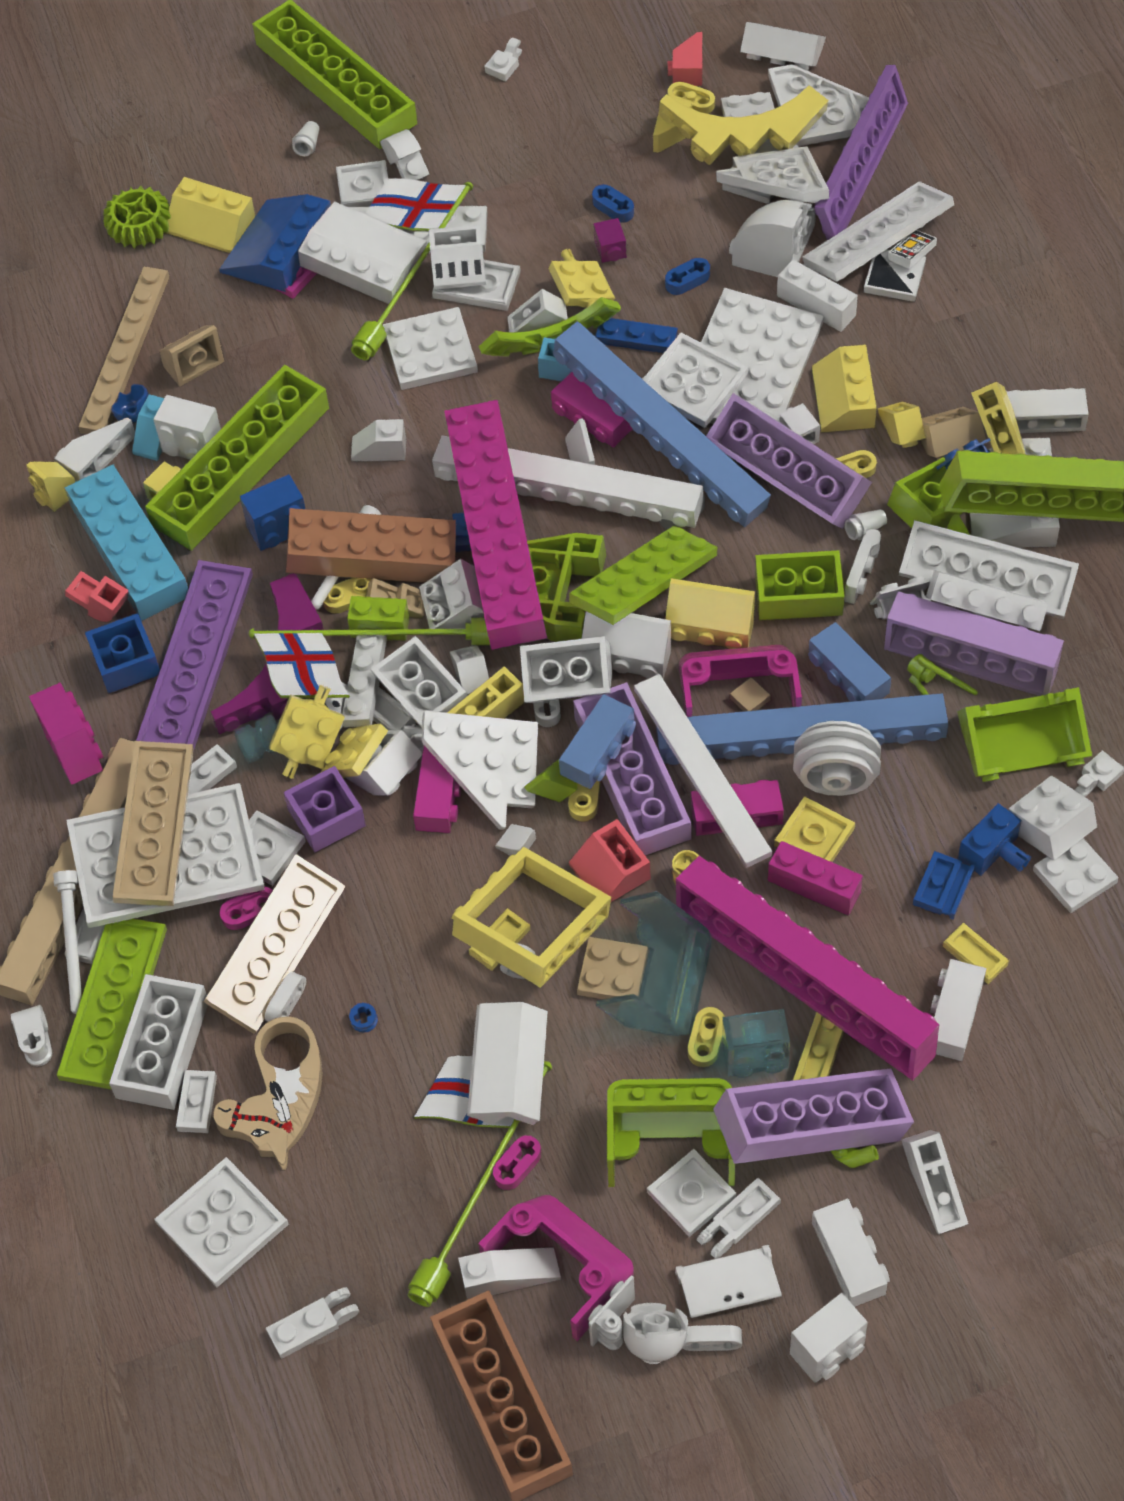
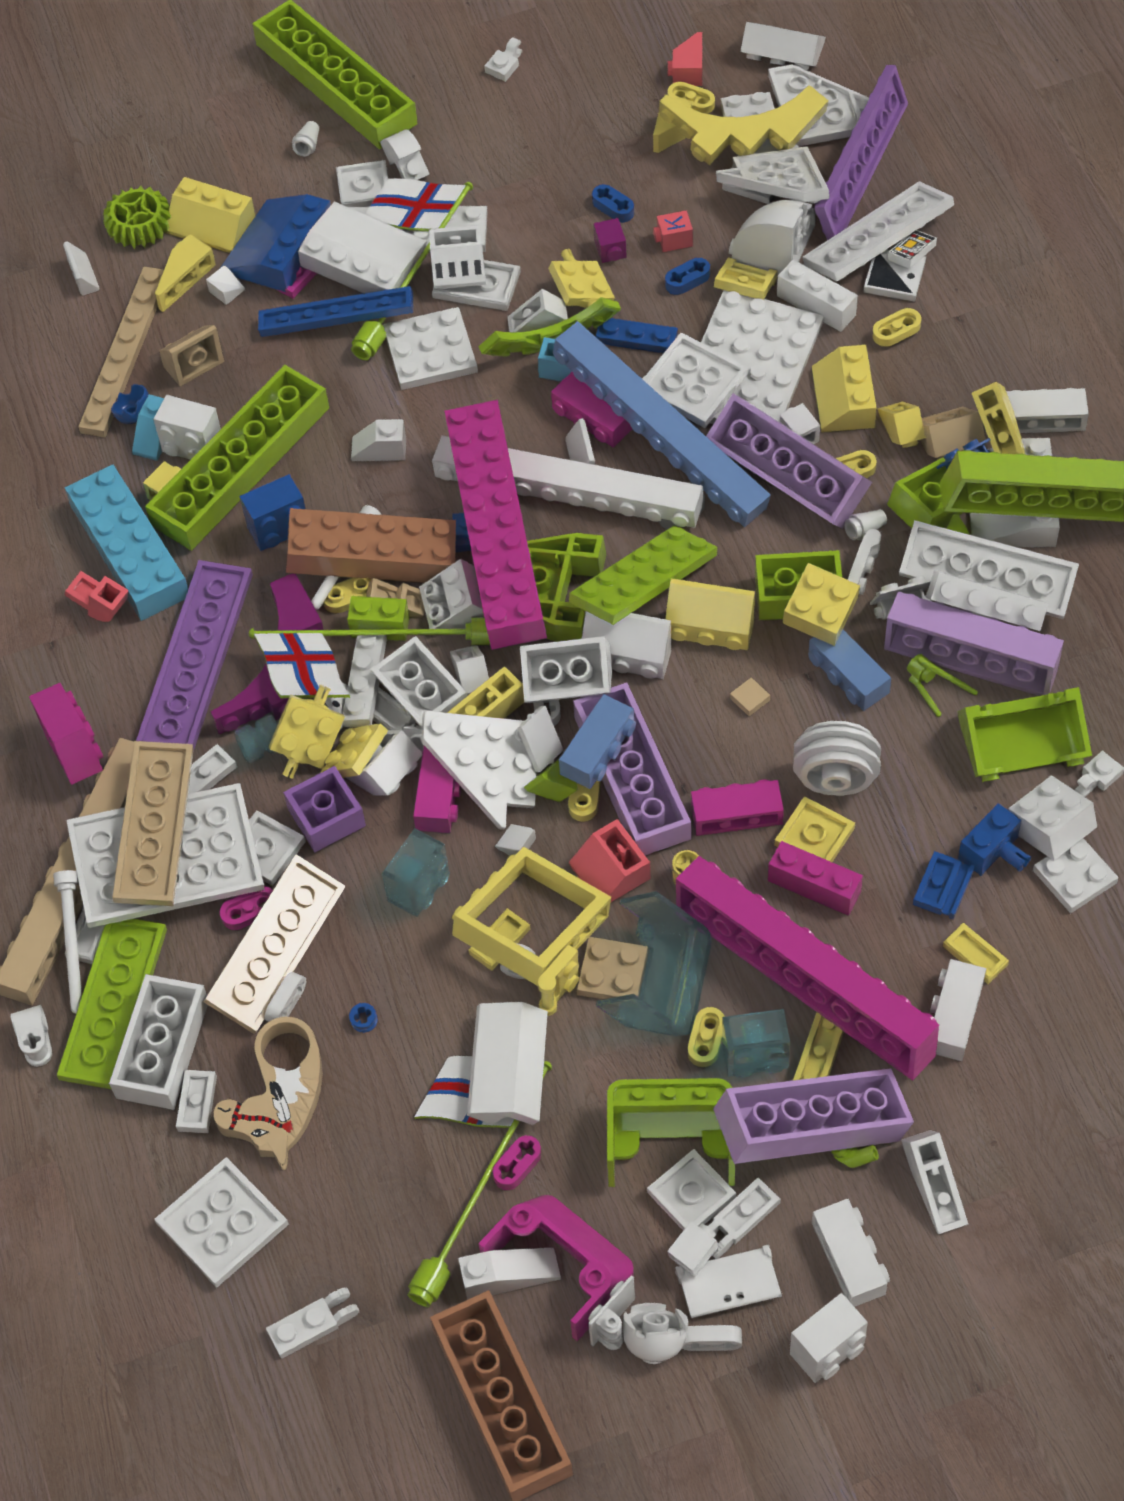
(49, 483): light yellow slope -> none
(81, 269): none -> white slope
(95, 450): white slope -> none
(123, 653): blue brick -> none
(184, 268): none -> light yellow slope
(224, 285): none -> white slope
(335, 311): none -> blue plate
(416, 873): none -> clear light blue brick
(540, 738): none -> white piece
(558, 978): none -> light yellow plate
(674, 231): none -> coral brick
(693, 1247): none -> white brick
(703, 771): white tile -> none
(735, 663): dark pink windscreen -> none
(745, 279): none -> light yellow plate
(778, 729): medium blue brick -> none
(821, 604): none -> light yellow brick
(895, 327): none -> light yellow plate

